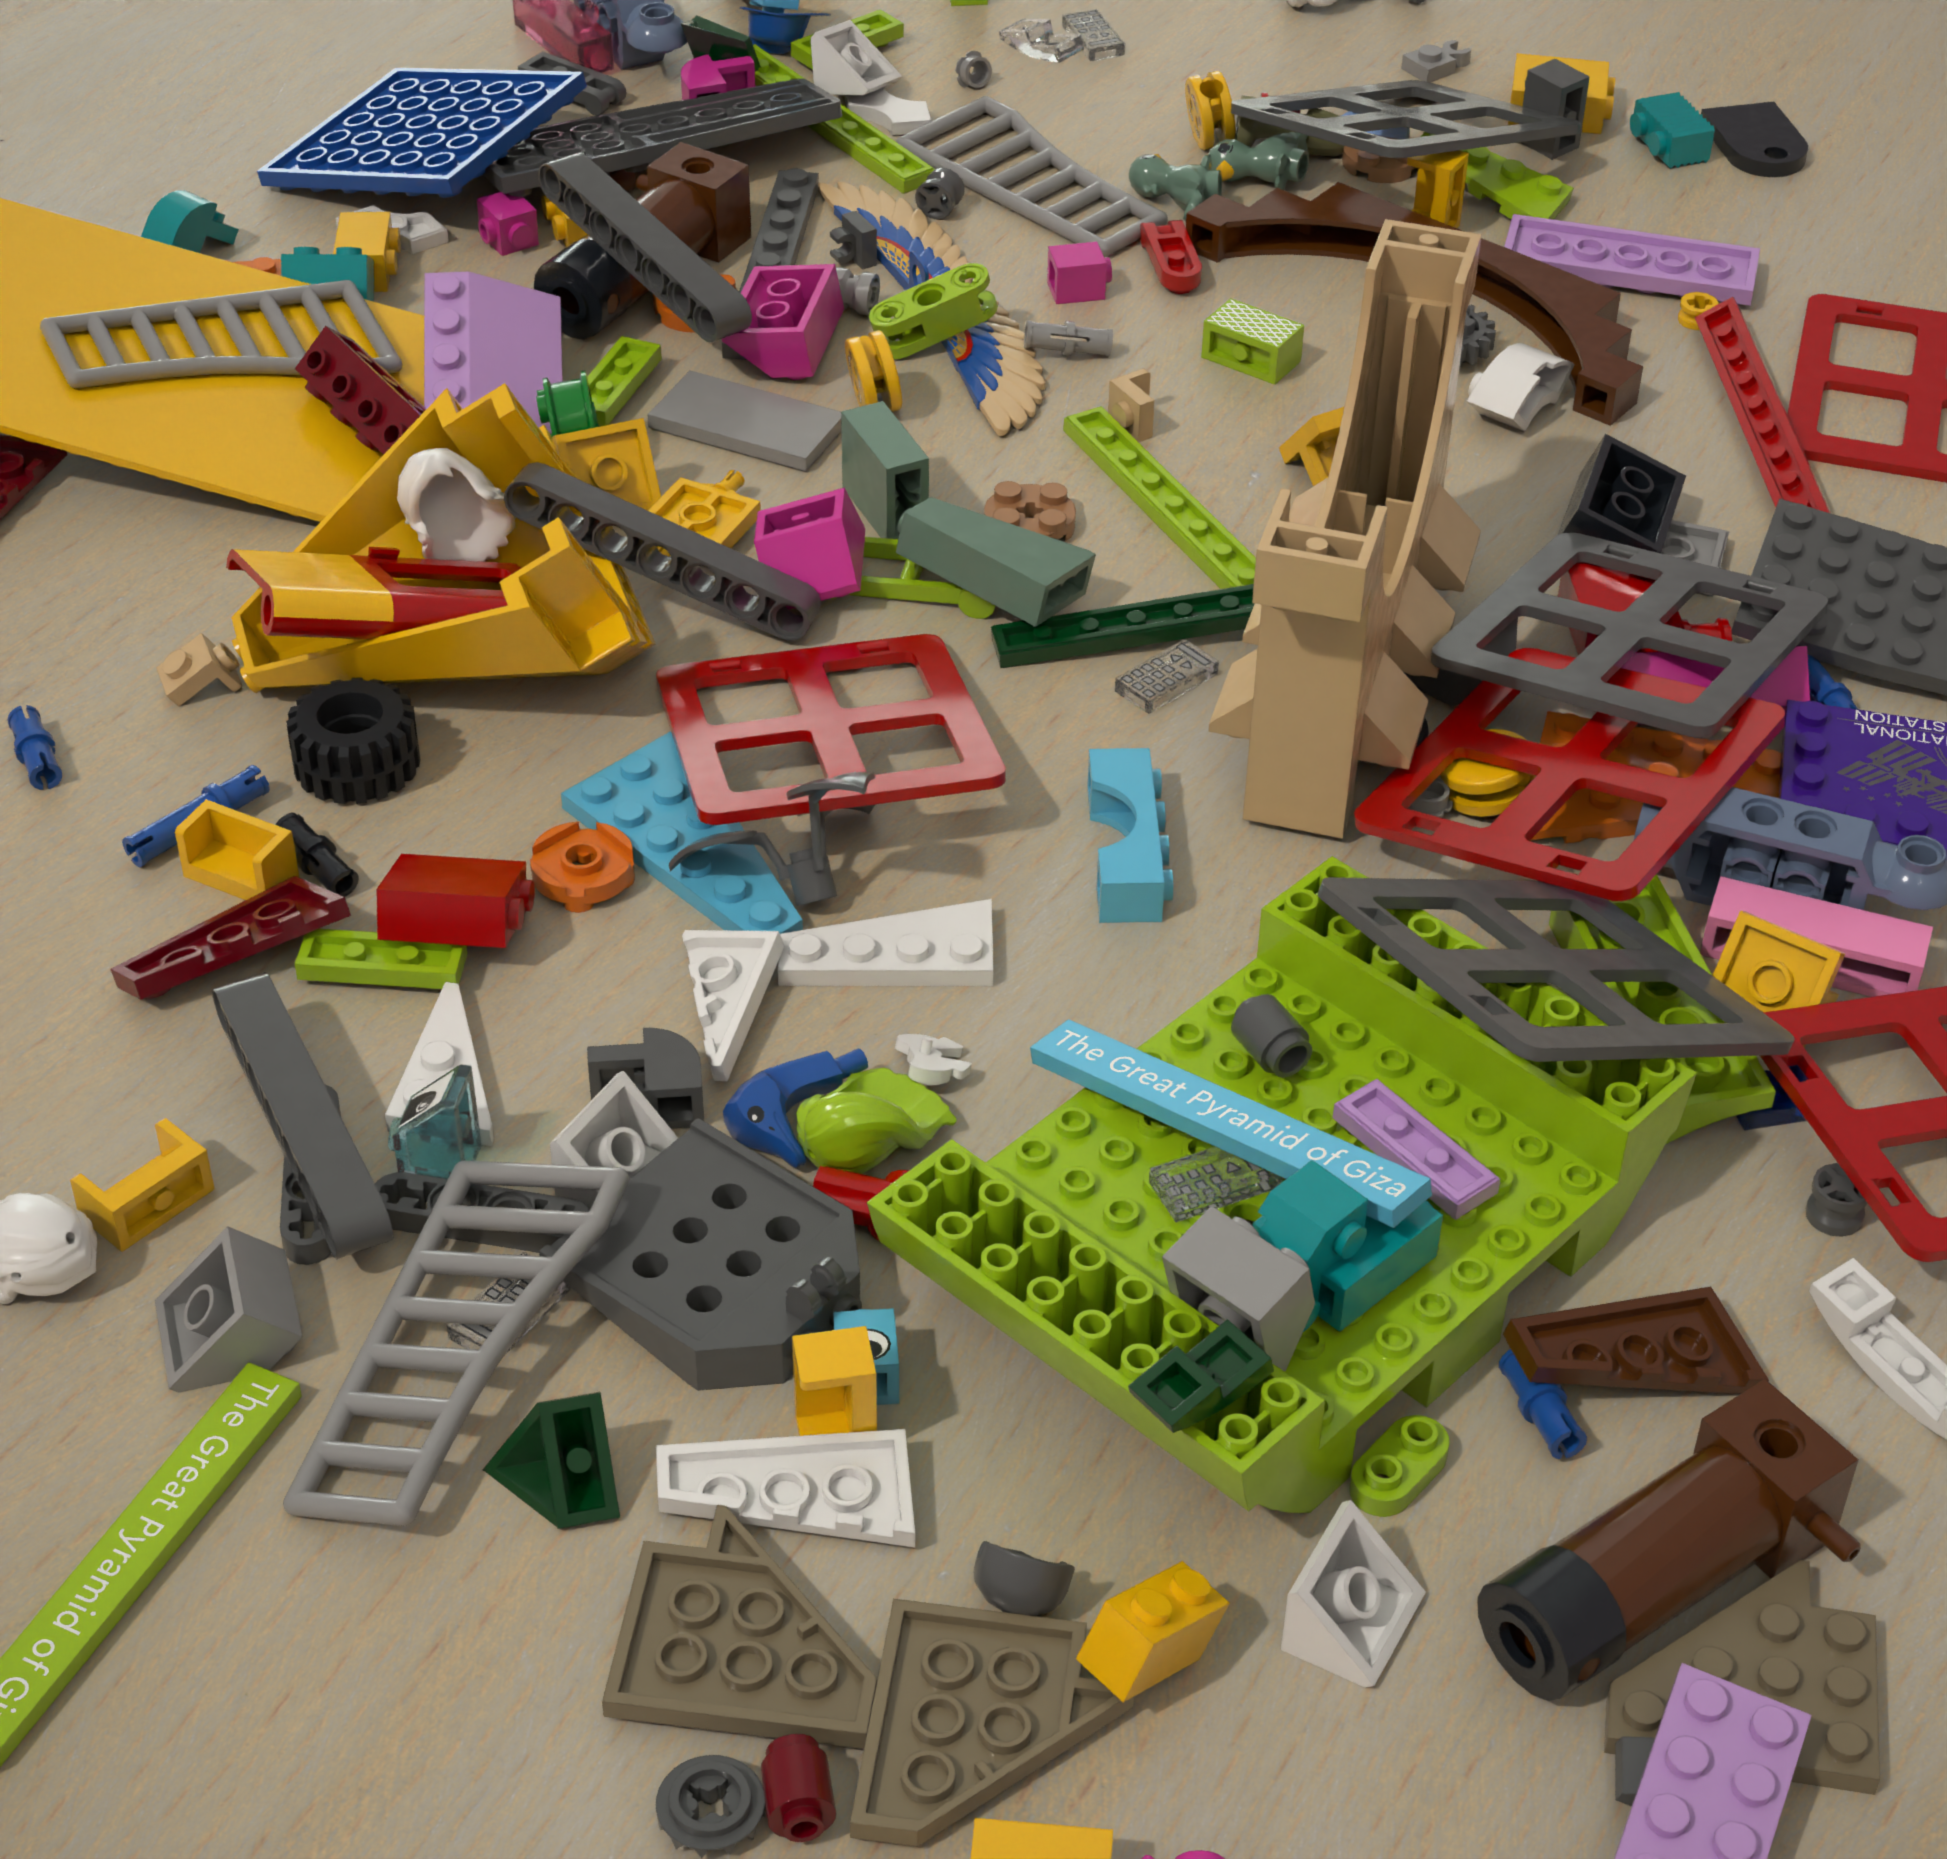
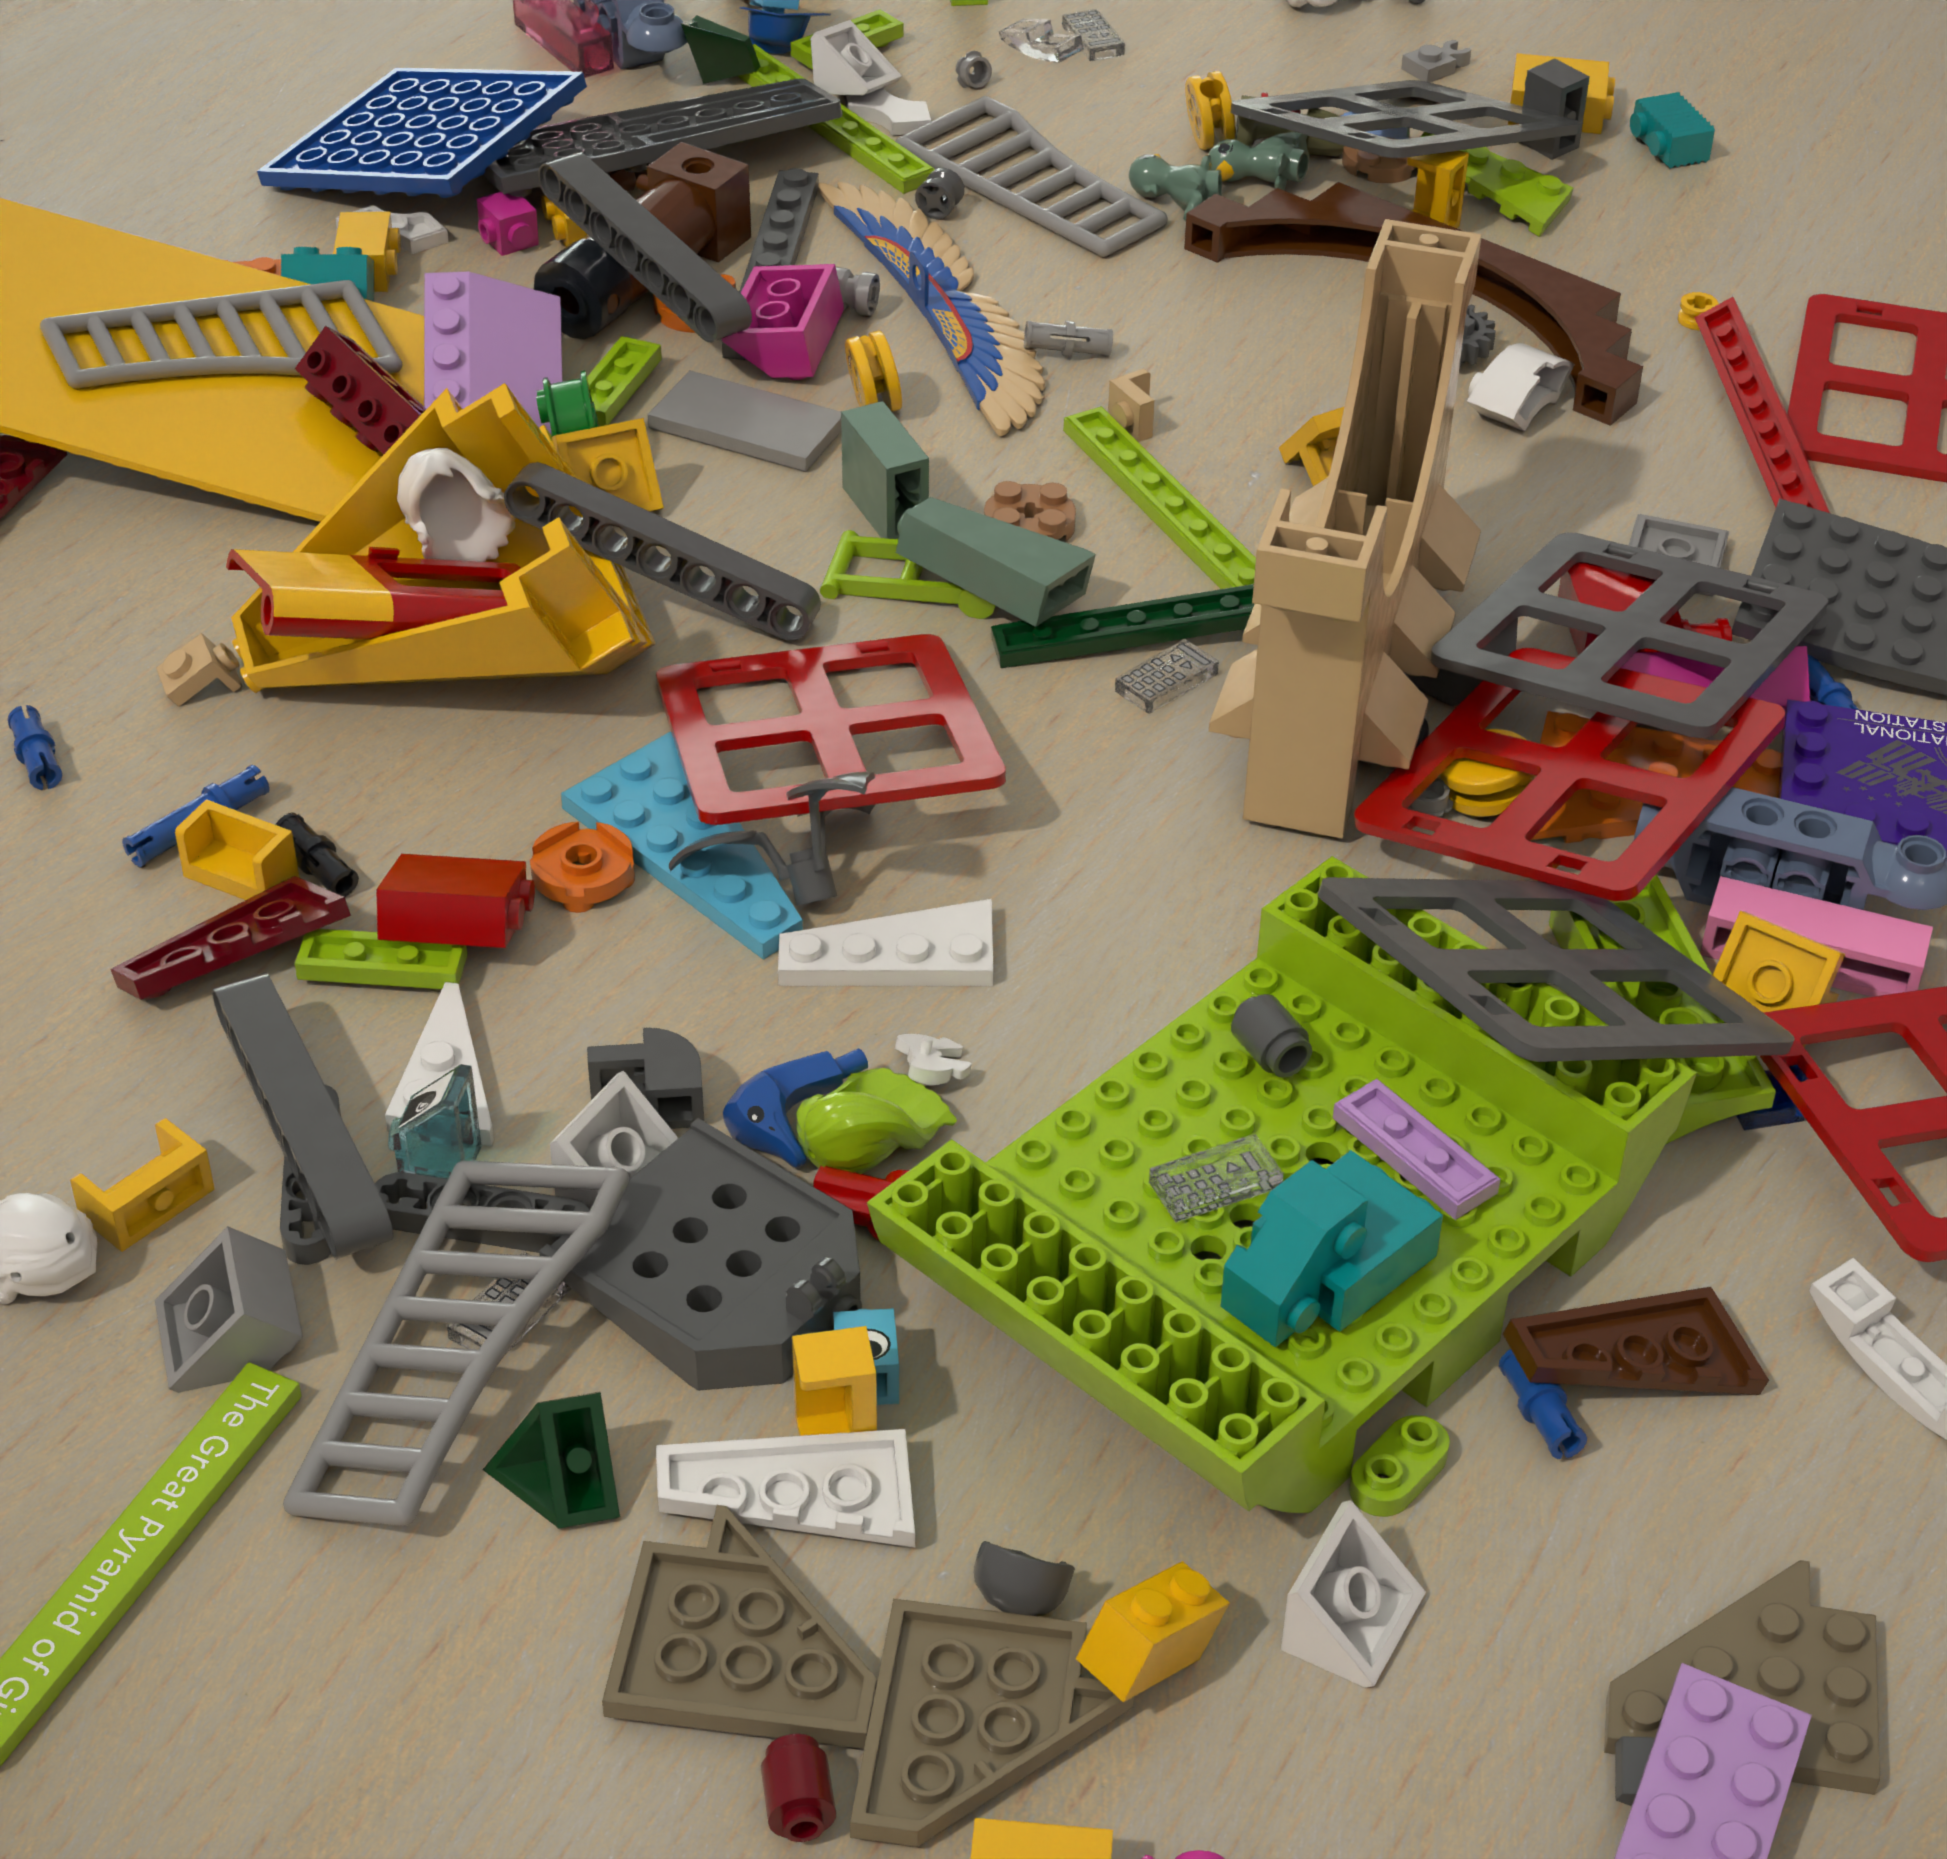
(186, 220): teal brick -> none
(353, 740): black tyre -> none
(600, 88): dark grey plate -> none
(707, 1780): dark grey gear -> none
(708, 77): dark pink brick -> none
(709, 509): yellow plate -> none
(729, 983): white wing -> none
(815, 542): dark pink slope -> none
(857, 241): dark grey tile -> none
(935, 310): lime piece -> none
(1078, 272): dark pink brick -> none
(1131, 871): medium azure arch -> none
(1172, 255): red plate -> none
(1205, 1380): dark green slope -> none
(1226, 1118): medium azure tile -> none
(1240, 1277): light grey slope -> none
(1252, 341): lime panel -> none
(1624, 497): black slope -> none
(1638, 258): lavender plate -> none
(1754, 1492): reddish brown piece -> none
(1758, 139): black tile -> none
(1835, 1203): dark grey wheel -> none

